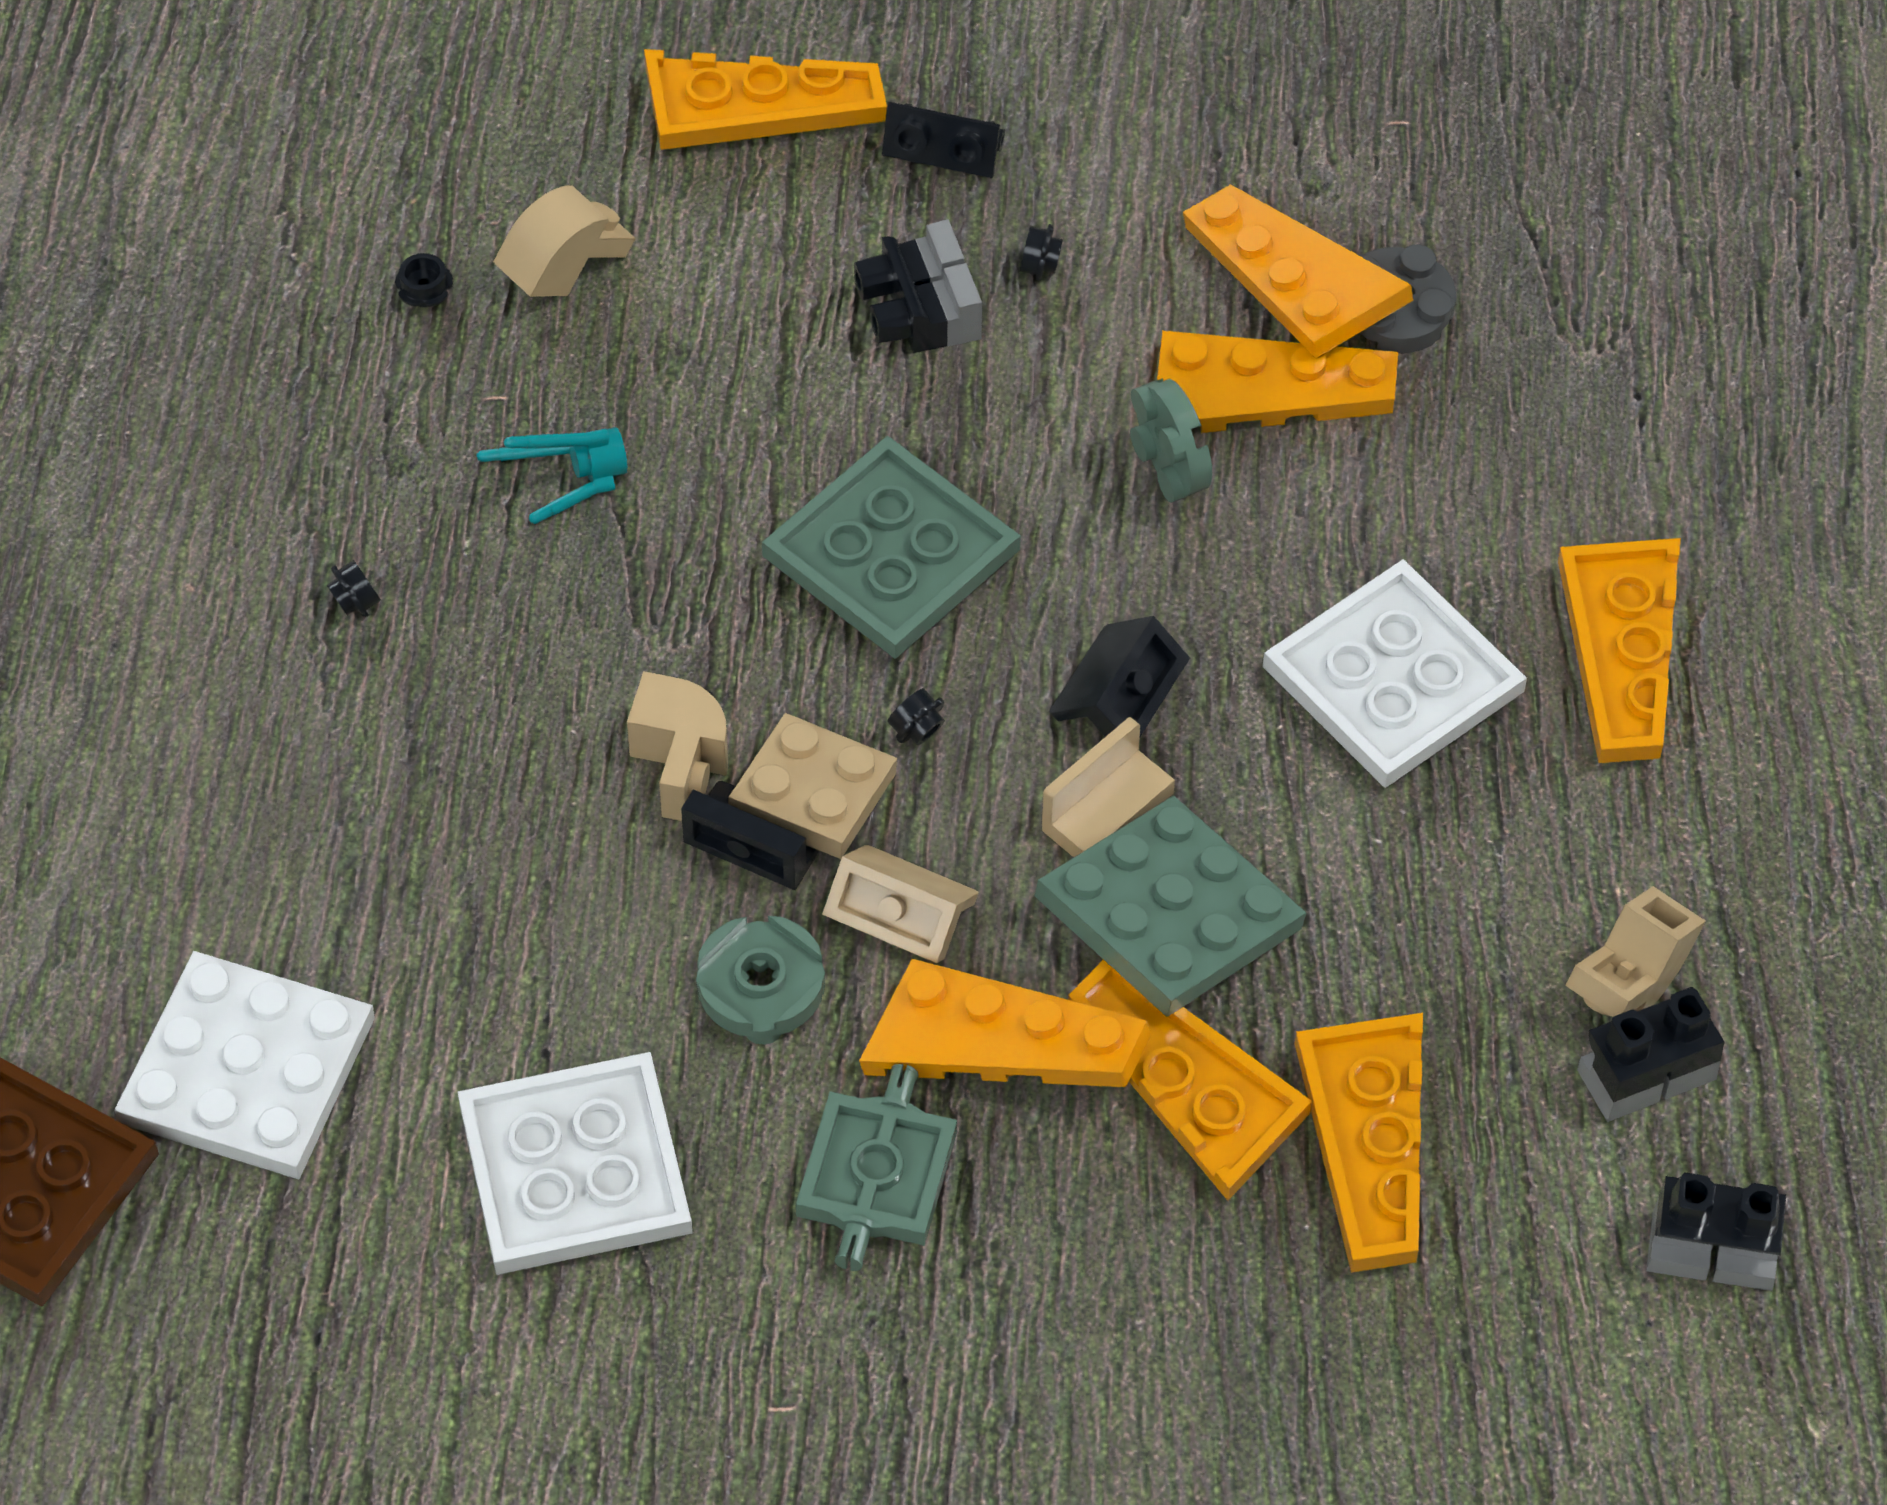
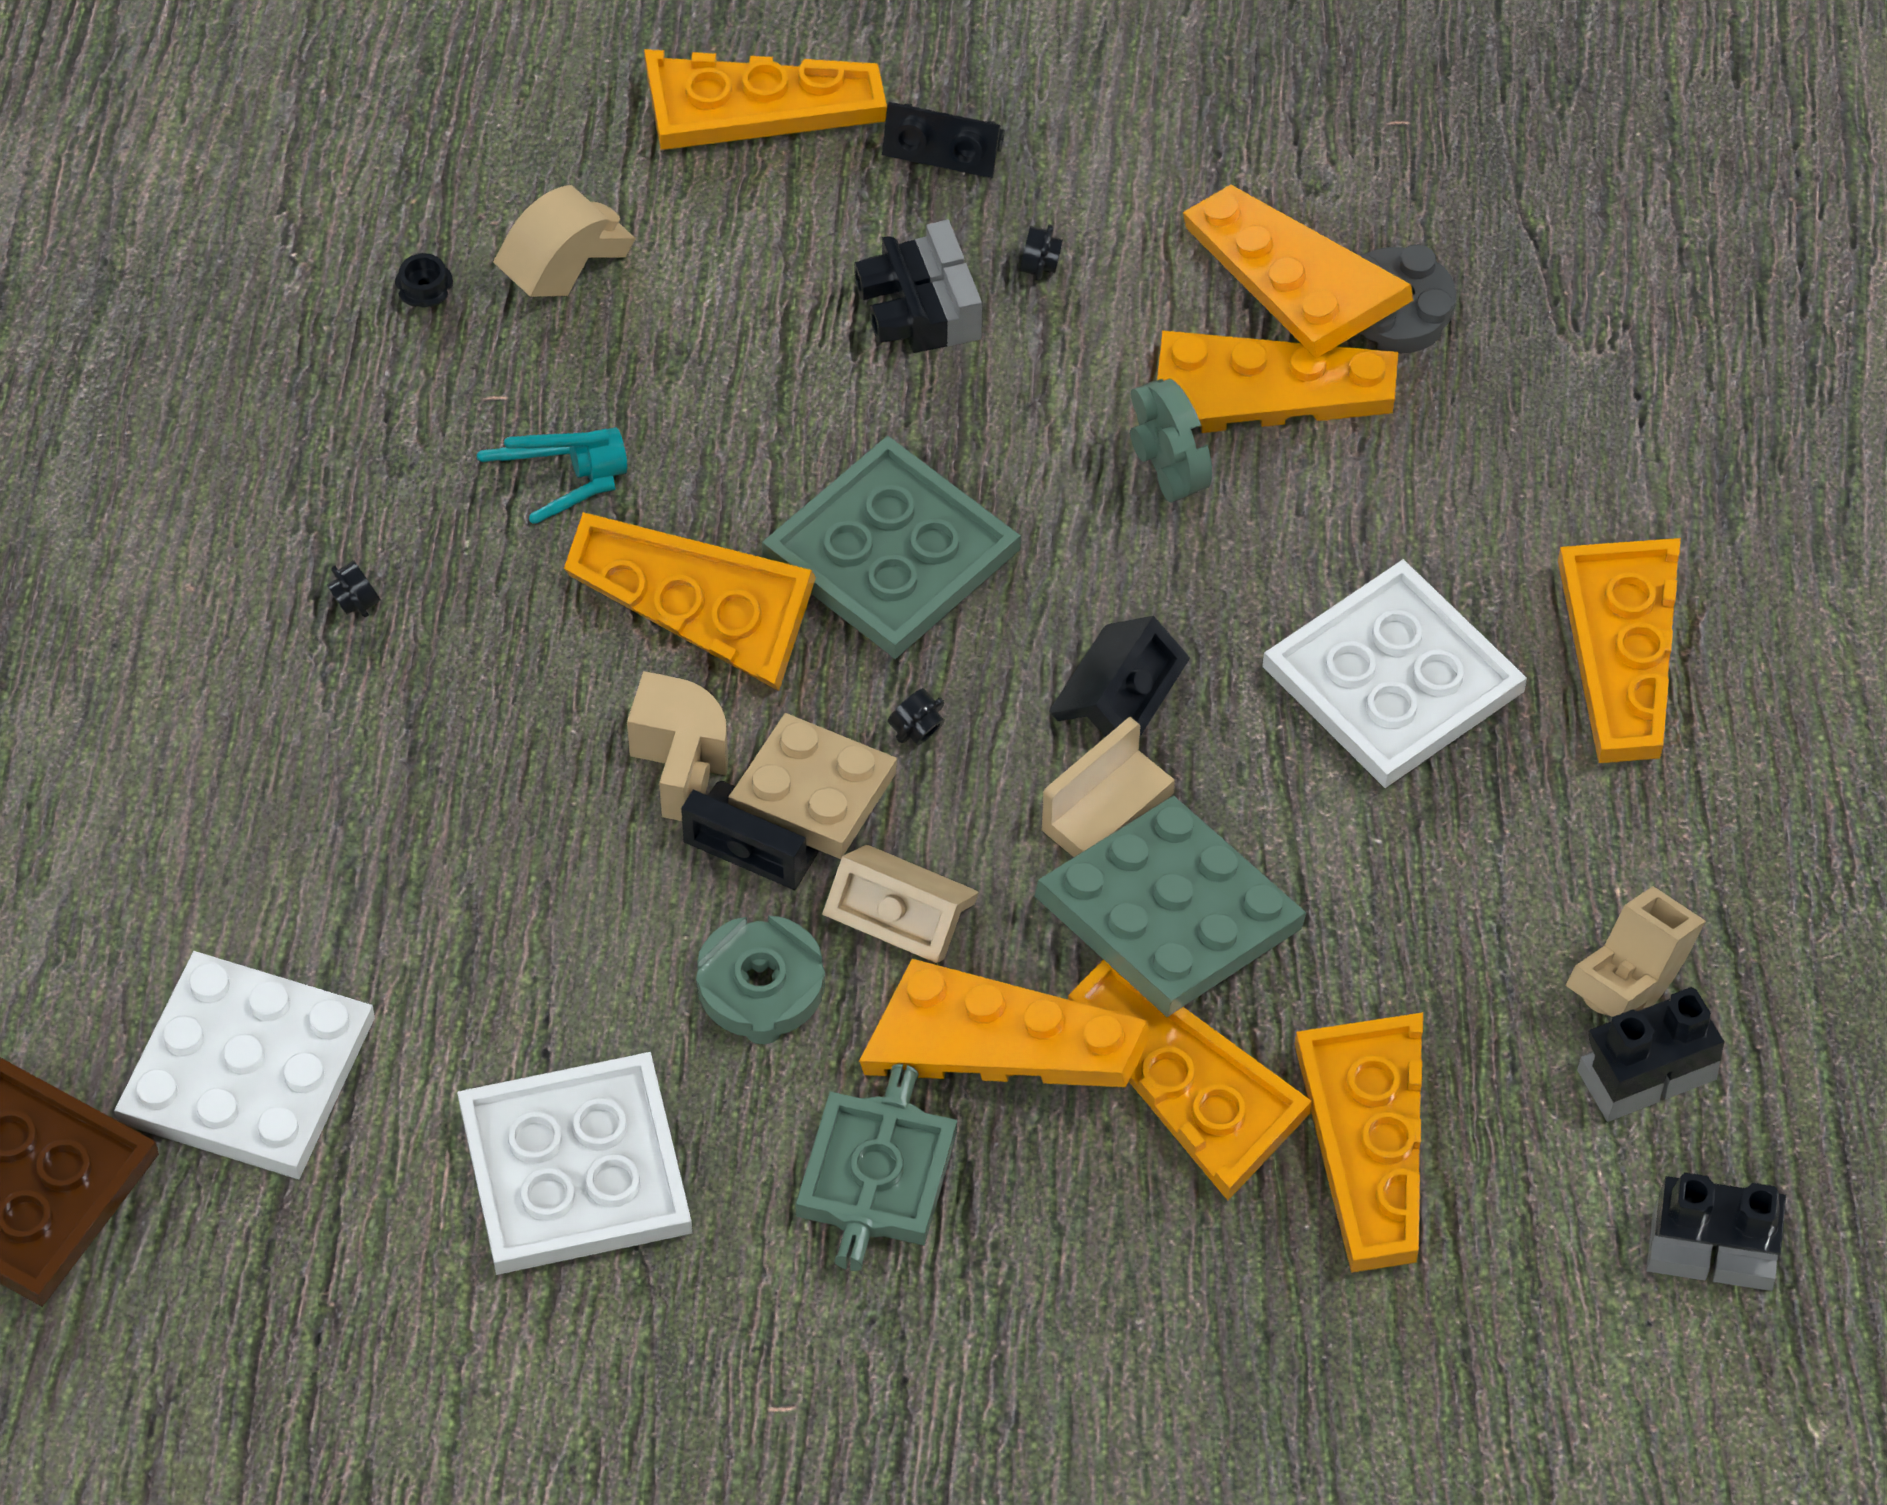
(707, 594): none -> light orange wing

